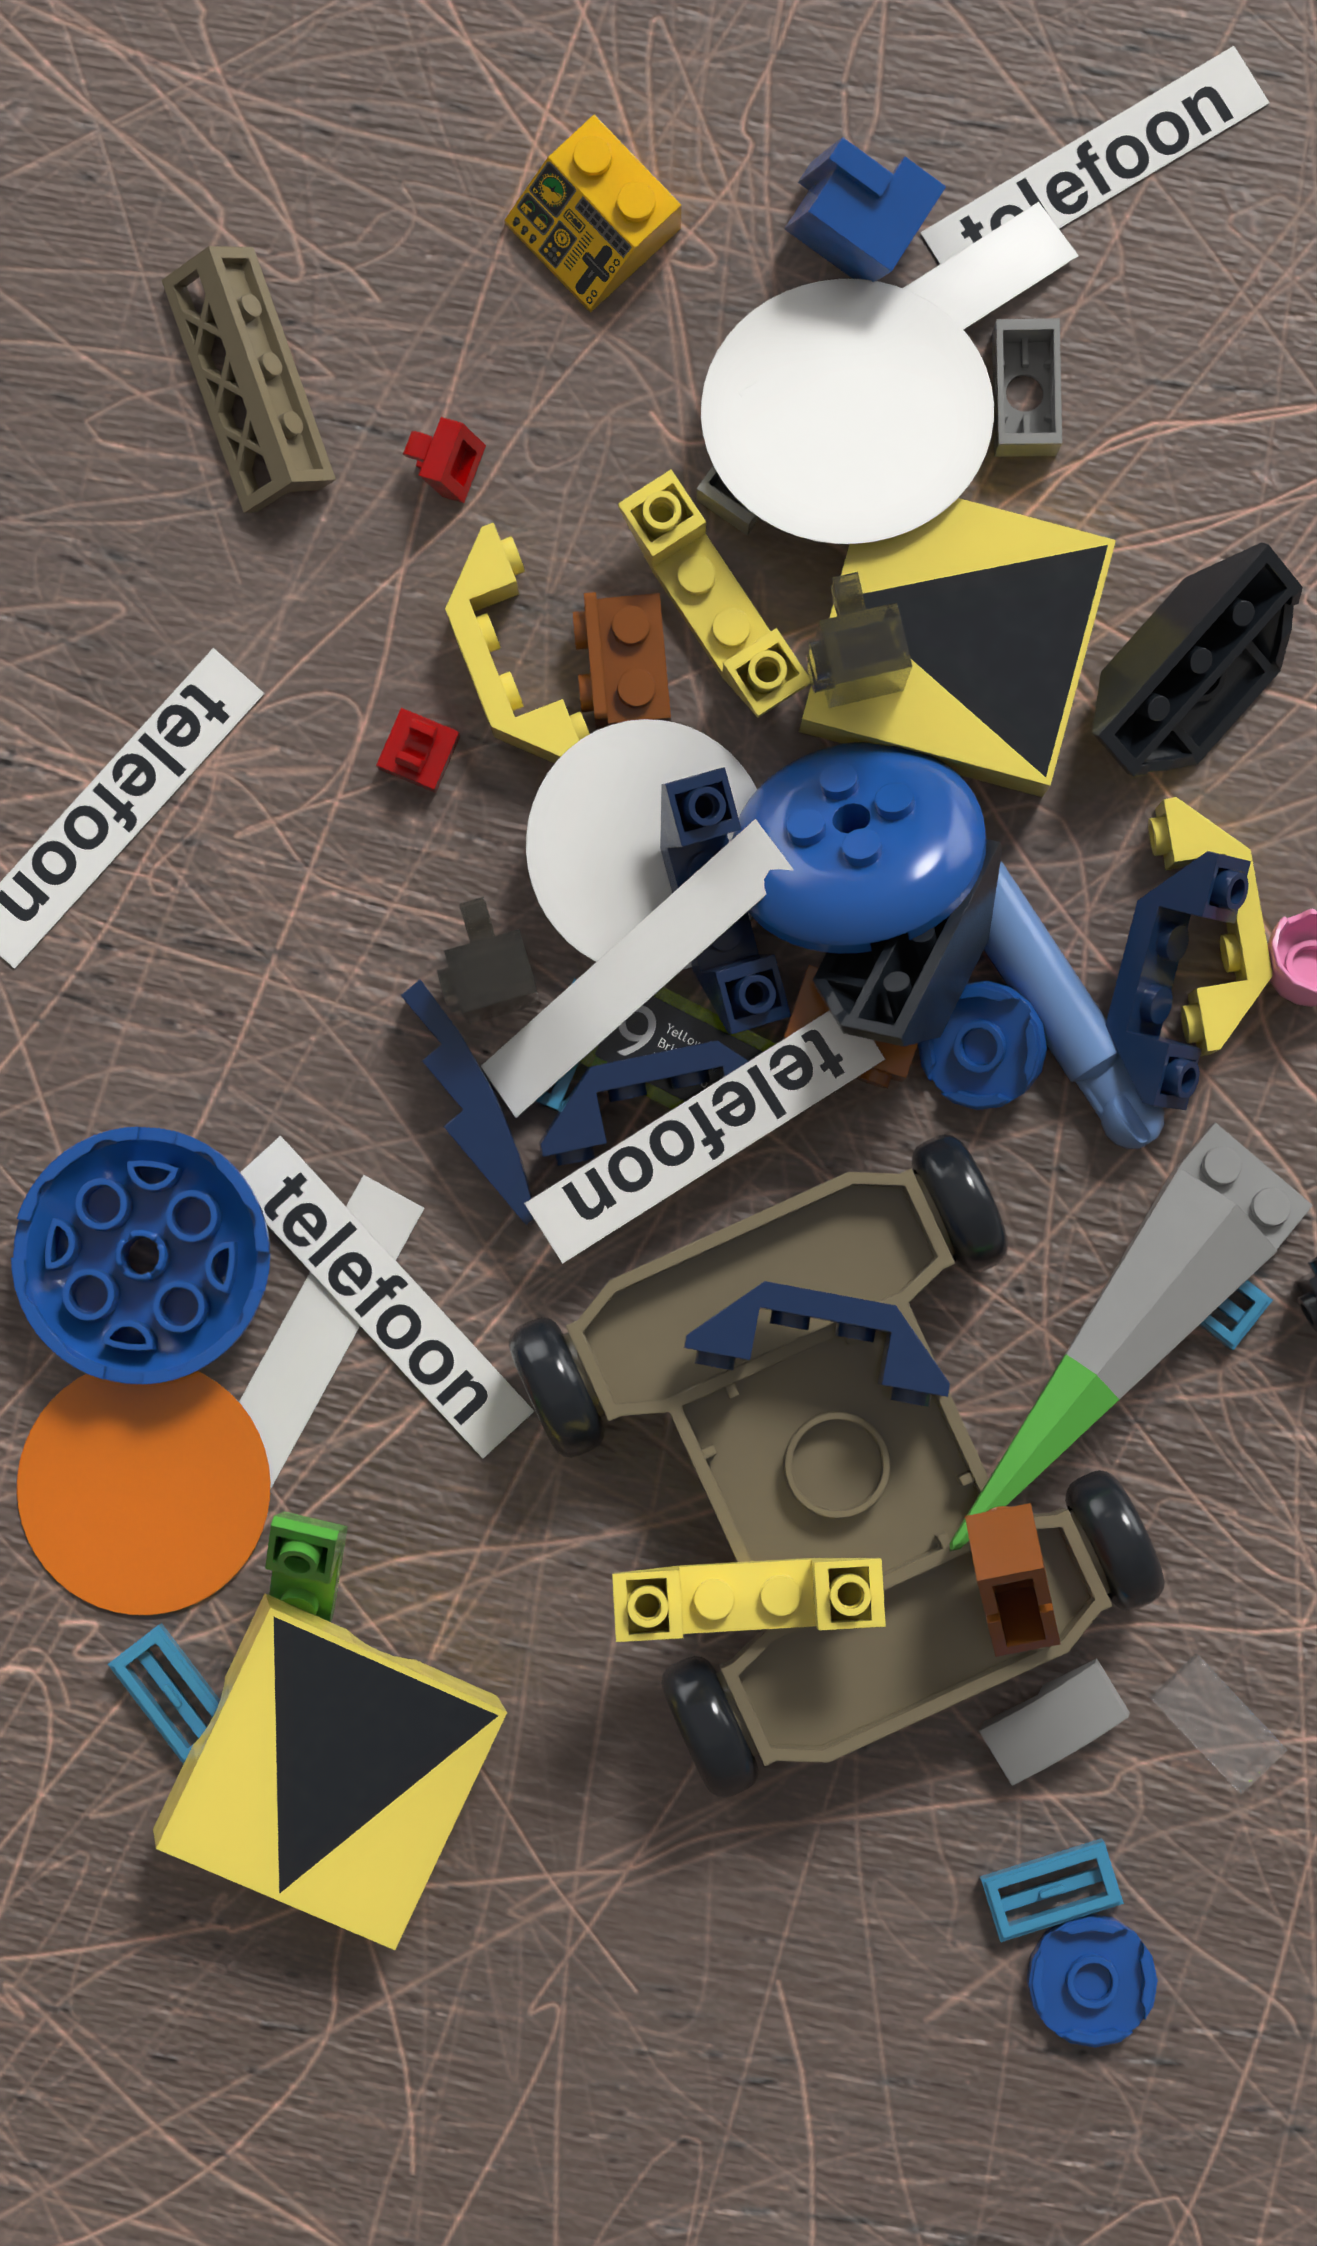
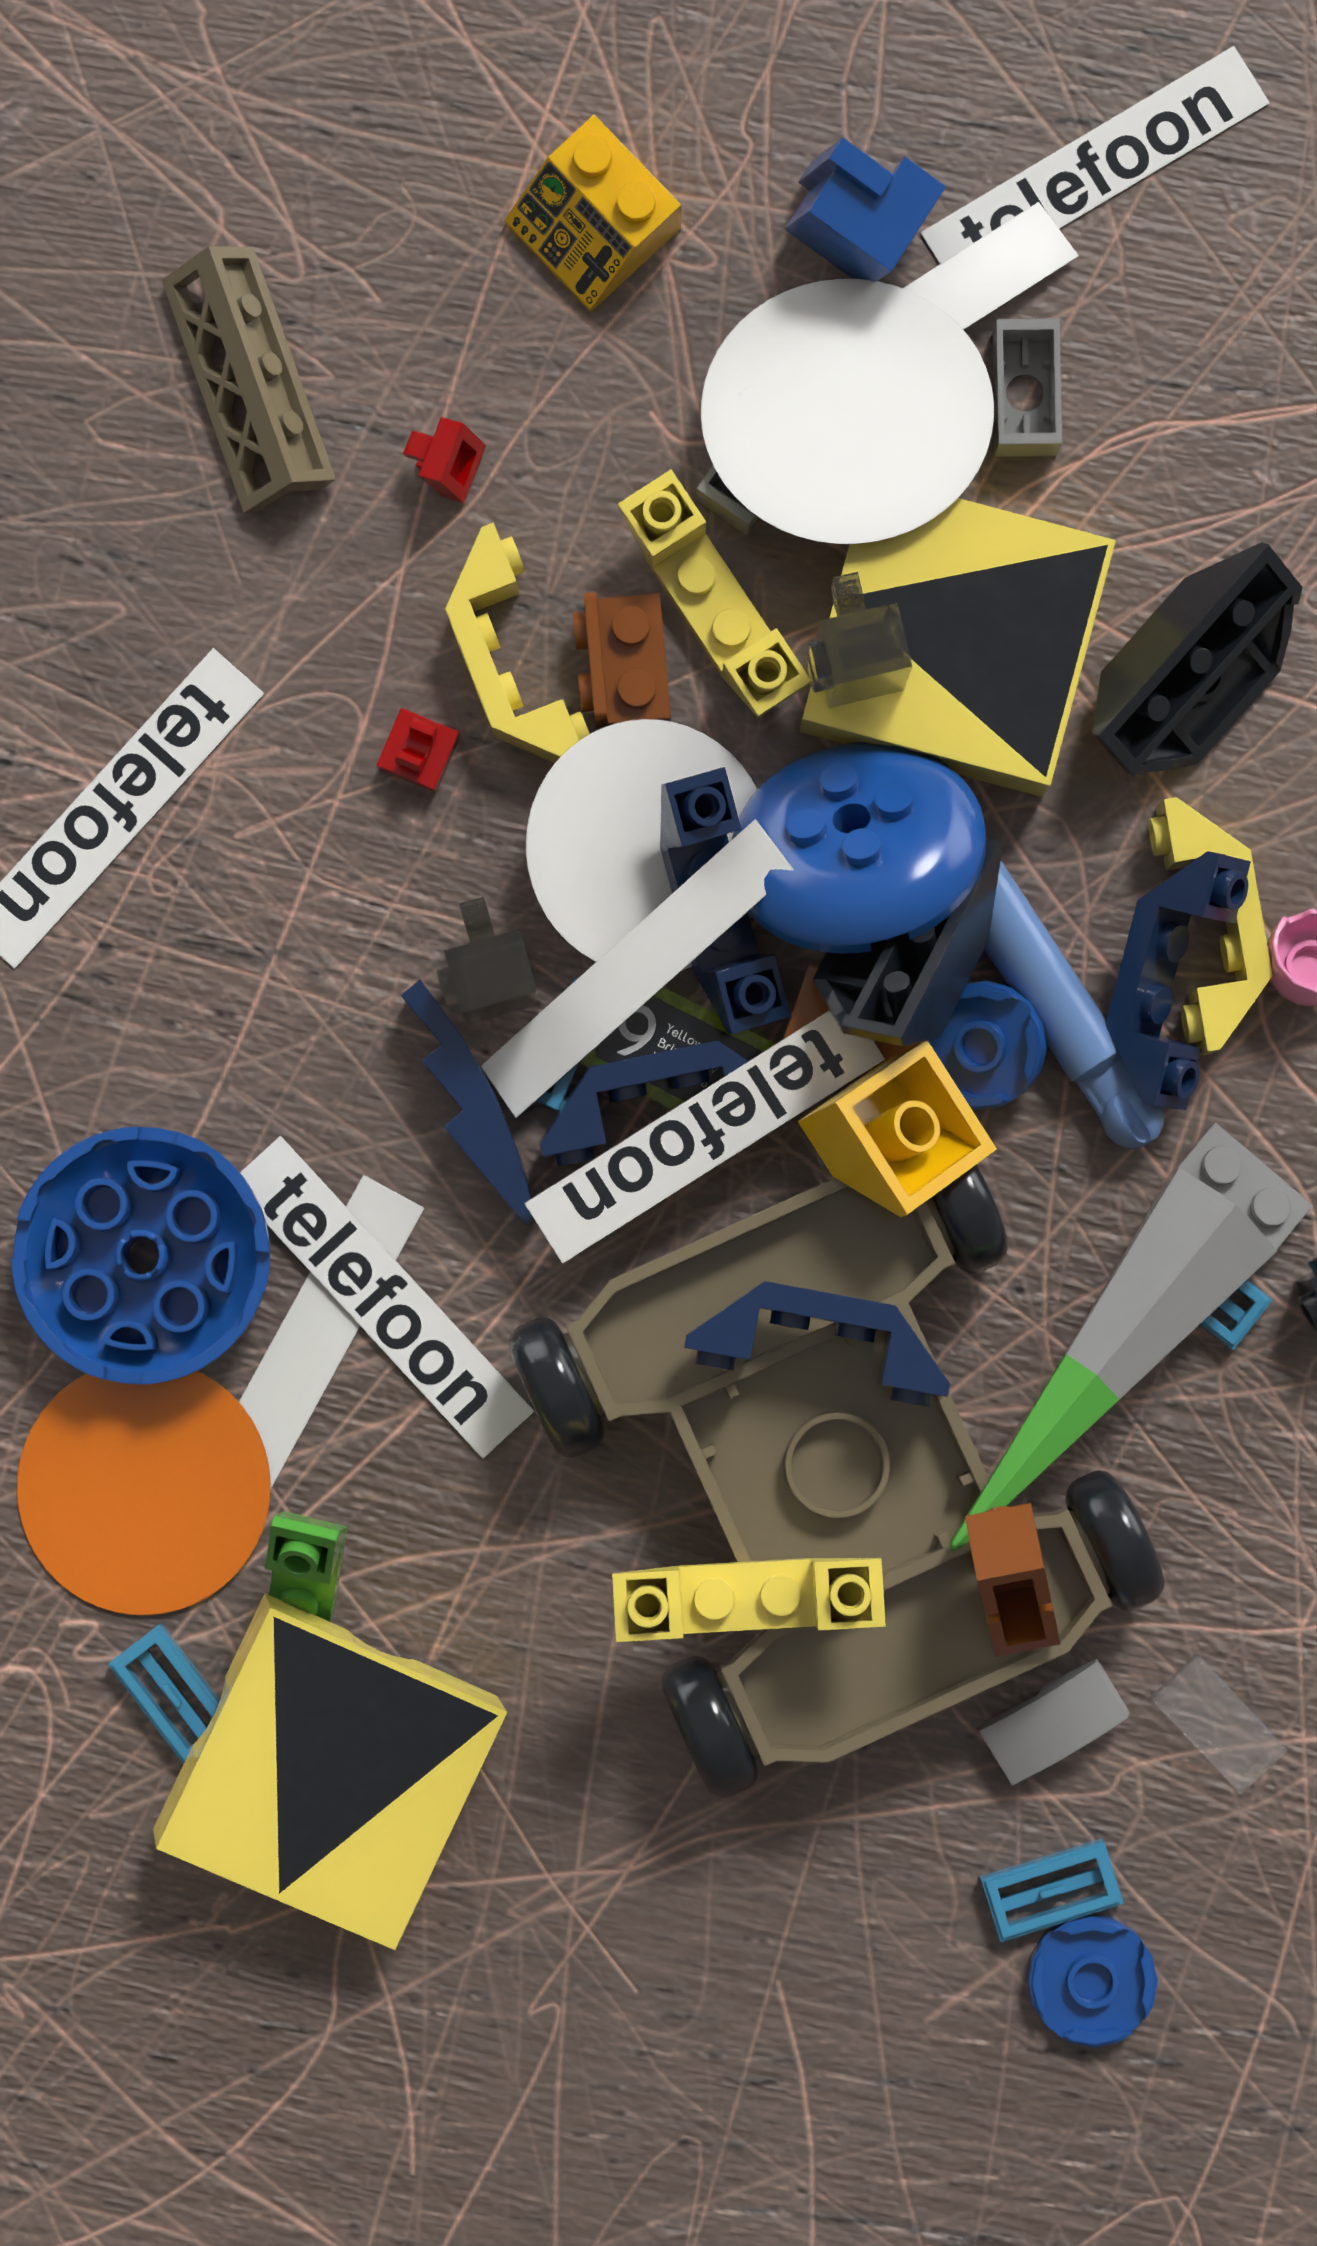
(899, 1131): none -> yellow slope

